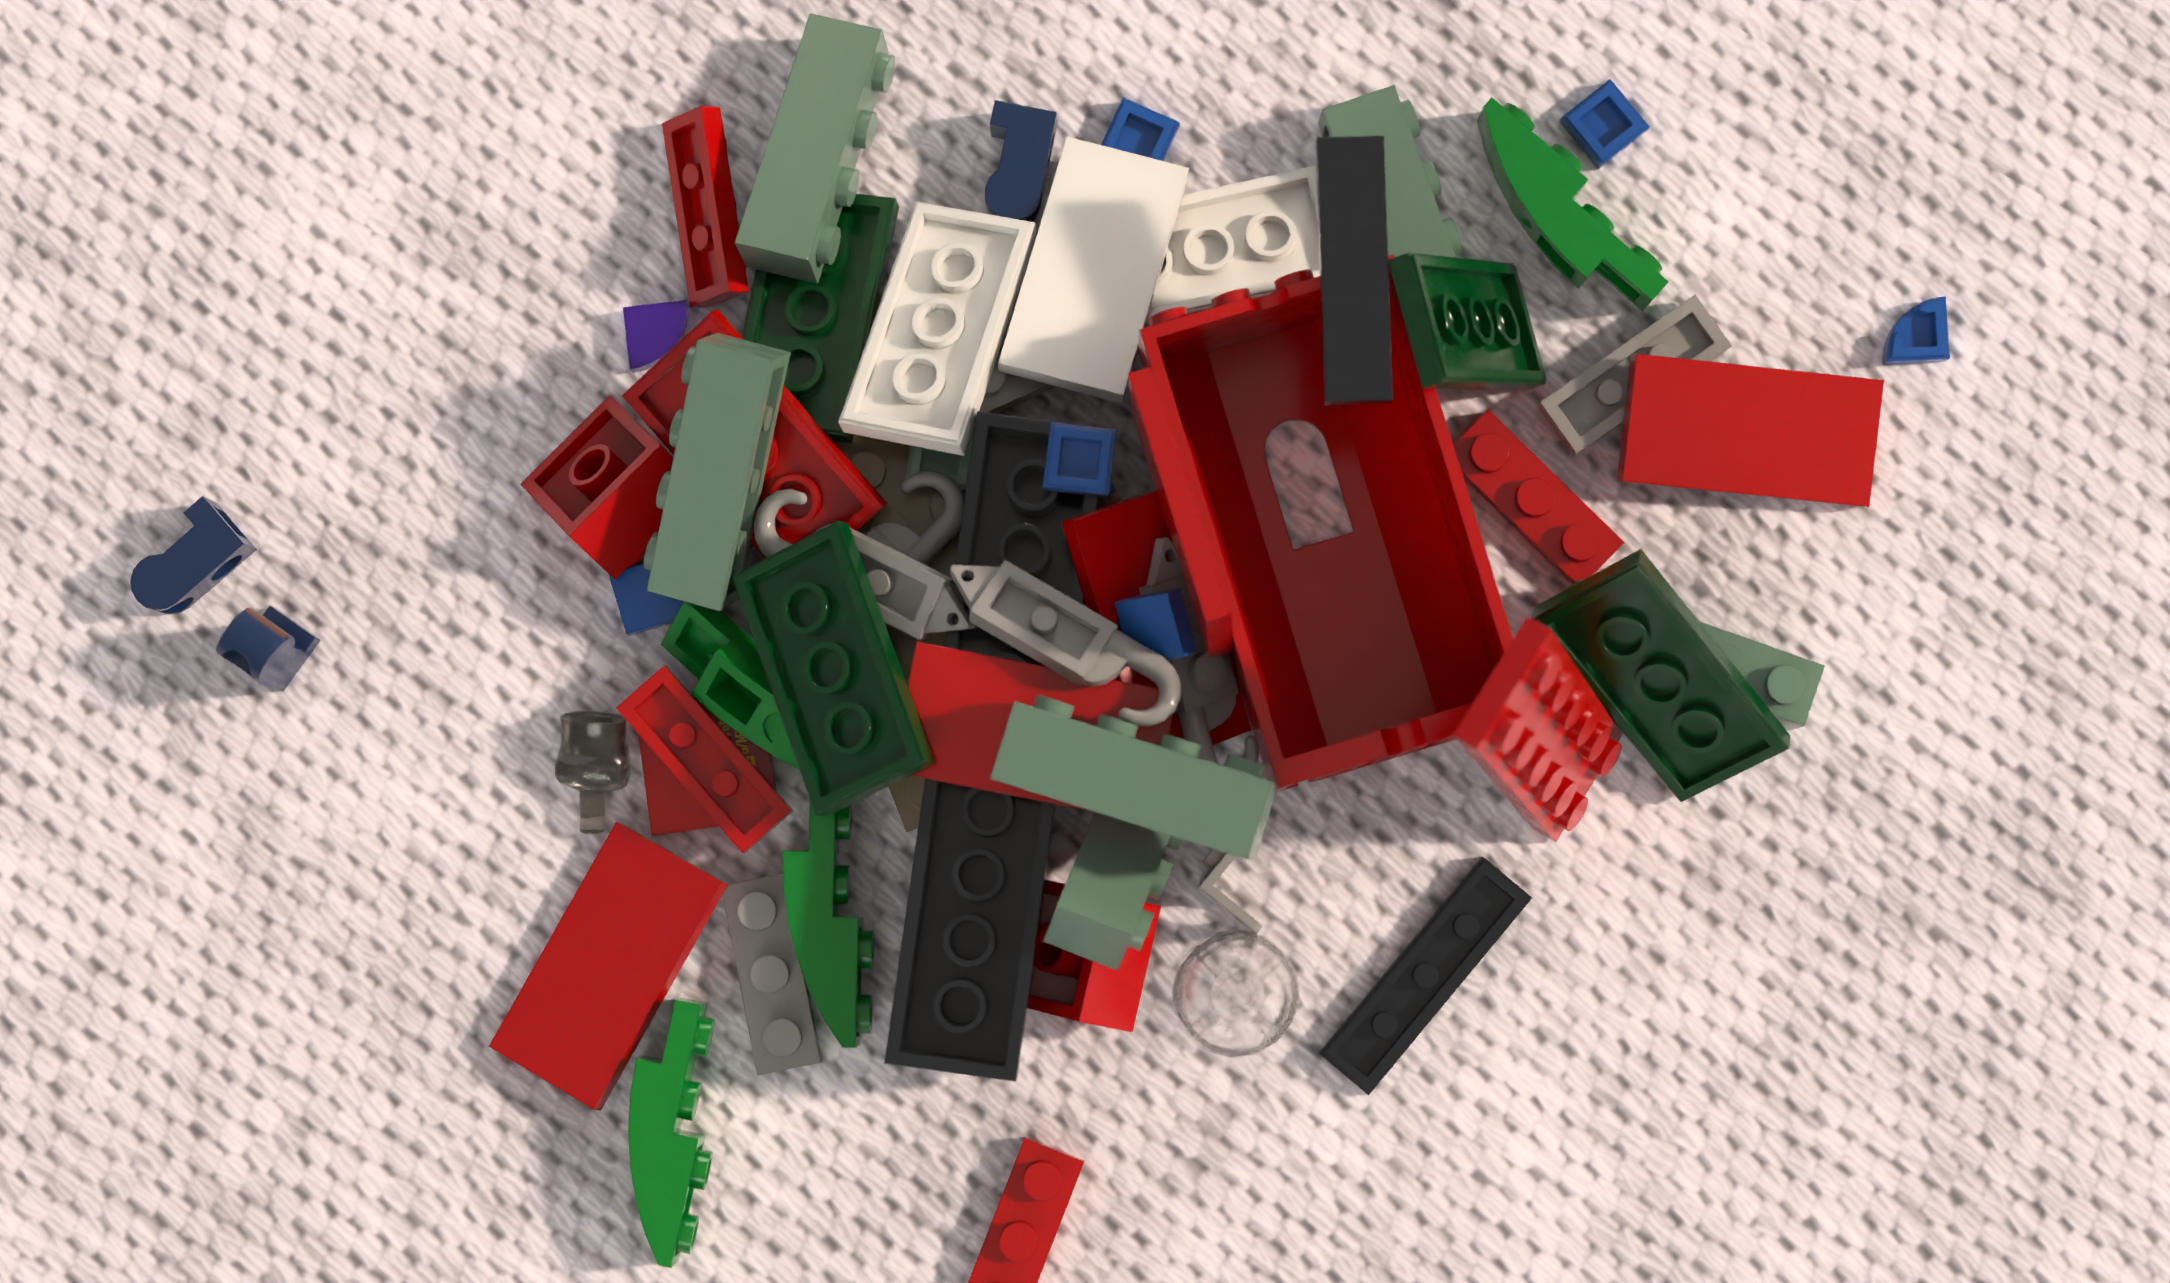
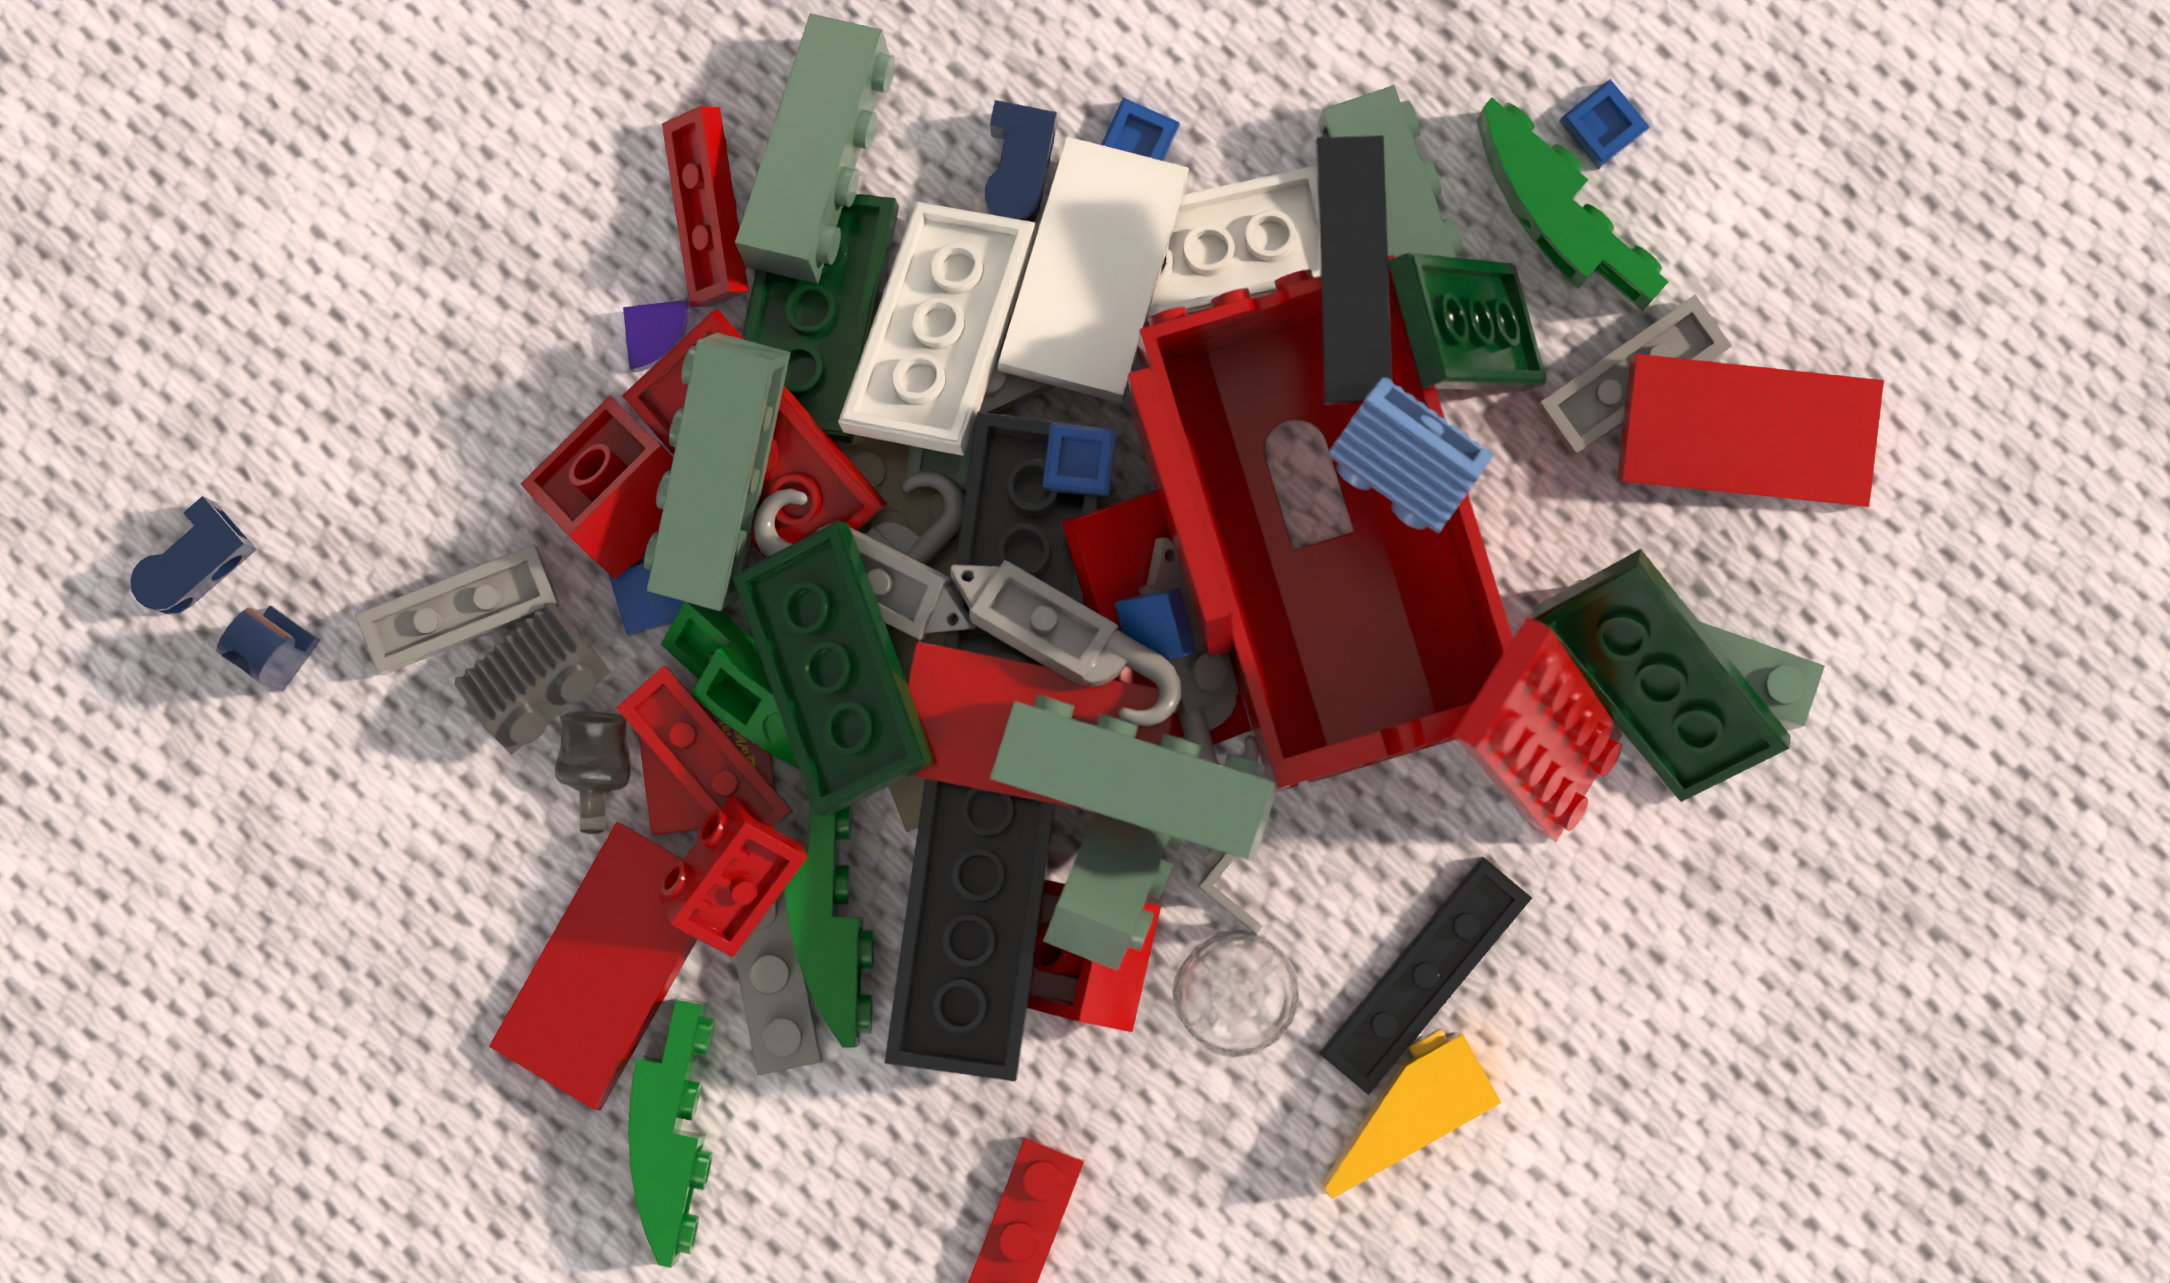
(456, 610): none -> light grey plate
(531, 678): none -> dark grey brick
(729, 877): none -> red bracket
(1409, 456): none -> medium blue brick
(1419, 1104): none -> yellow slope
(1534, 499): red plate -> none
(1919, 335): blue tile -> none

